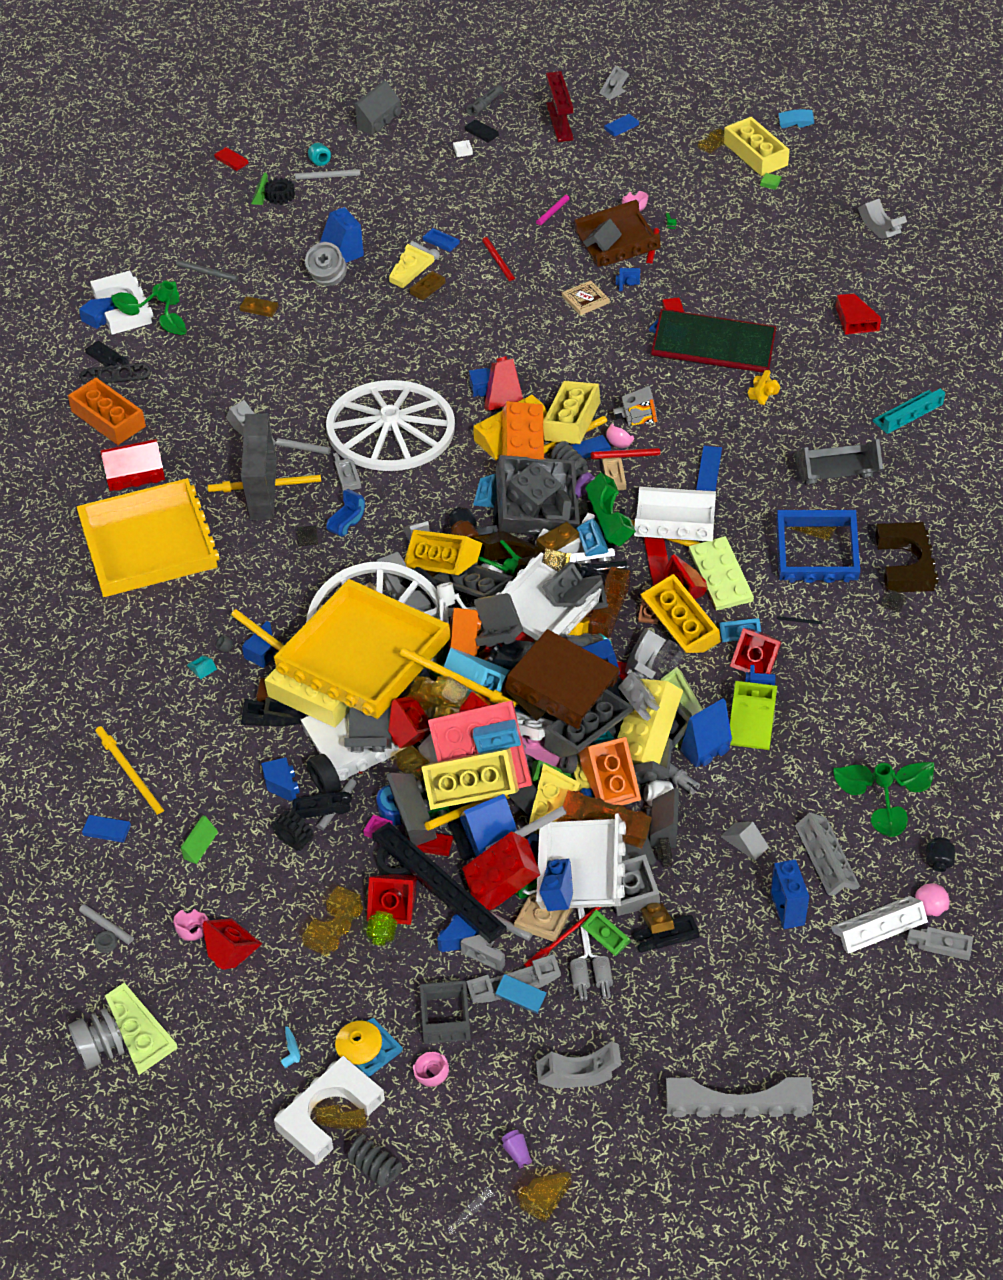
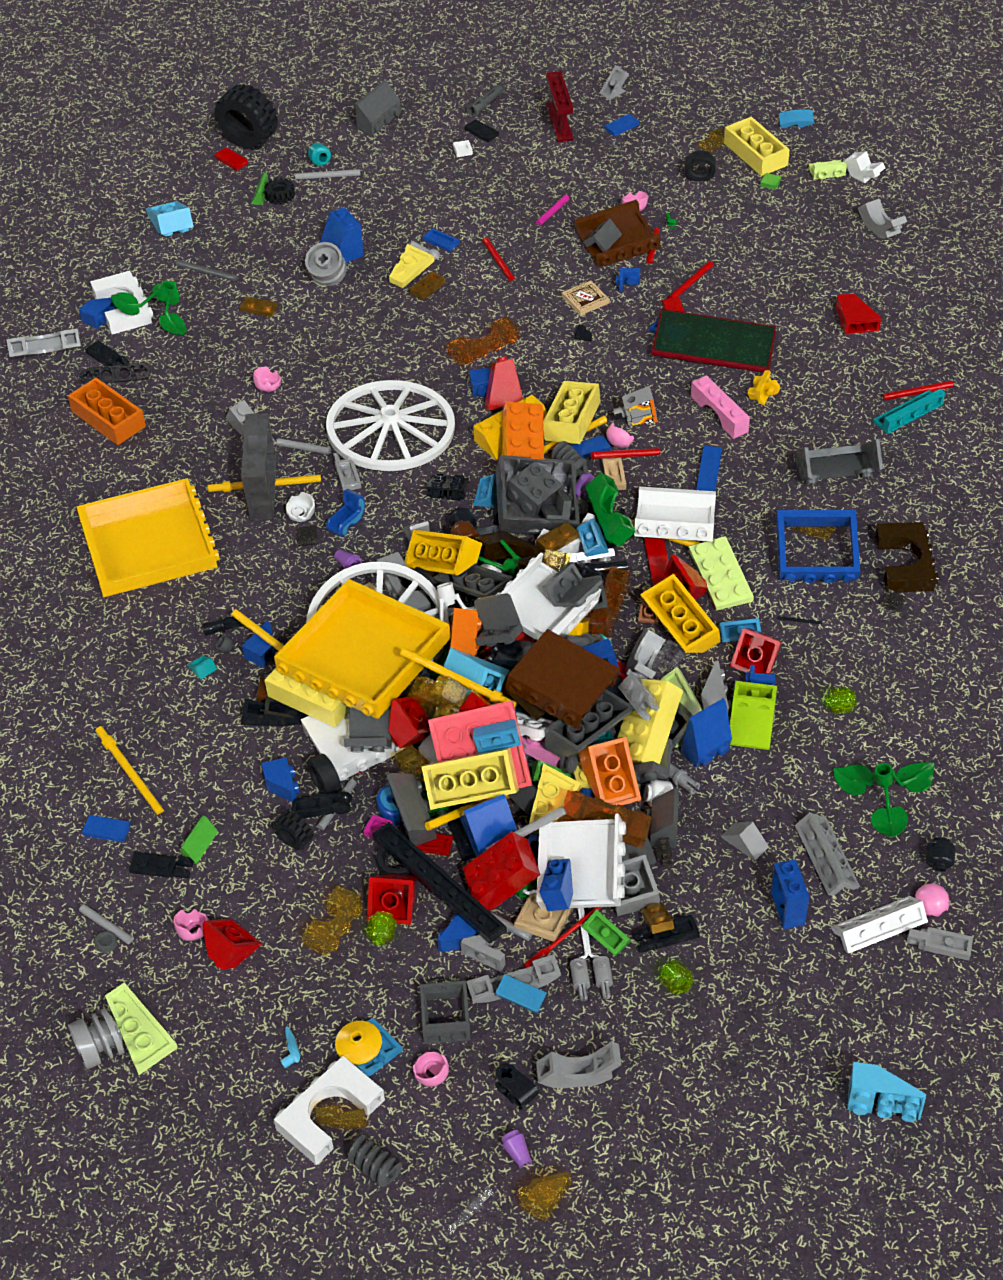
(44, 343): none -> light grey arch
(132, 465): slope -> none
(160, 865): none -> black hinge
(170, 218): none -> medium azure slope
(221, 625): none -> black axle
(236, 126): none -> black tyre
(266, 380): none -> bright pink hair
(302, 503): none -> white hair
(347, 559): none -> medium lavender cone
(442, 482): none -> black hinge
(466, 350): none -> clear orange arch
(517, 1088): none -> black piece
(583, 334): none -> black tile
(676, 977): none -> clear neon green head
(691, 280): none -> red bar
(698, 156): none -> black tyre
(715, 688): none -> light grey slope
(732, 417): none -> bright pink arch
(788, 1097): light grey arch -> none
(828, 169): none -> yellowish green bracket
(841, 700): none -> clear neon green head
(861, 167): none -> white brick
(892, 1092): none -> medium azure slope
(918, 390): none -> red bar

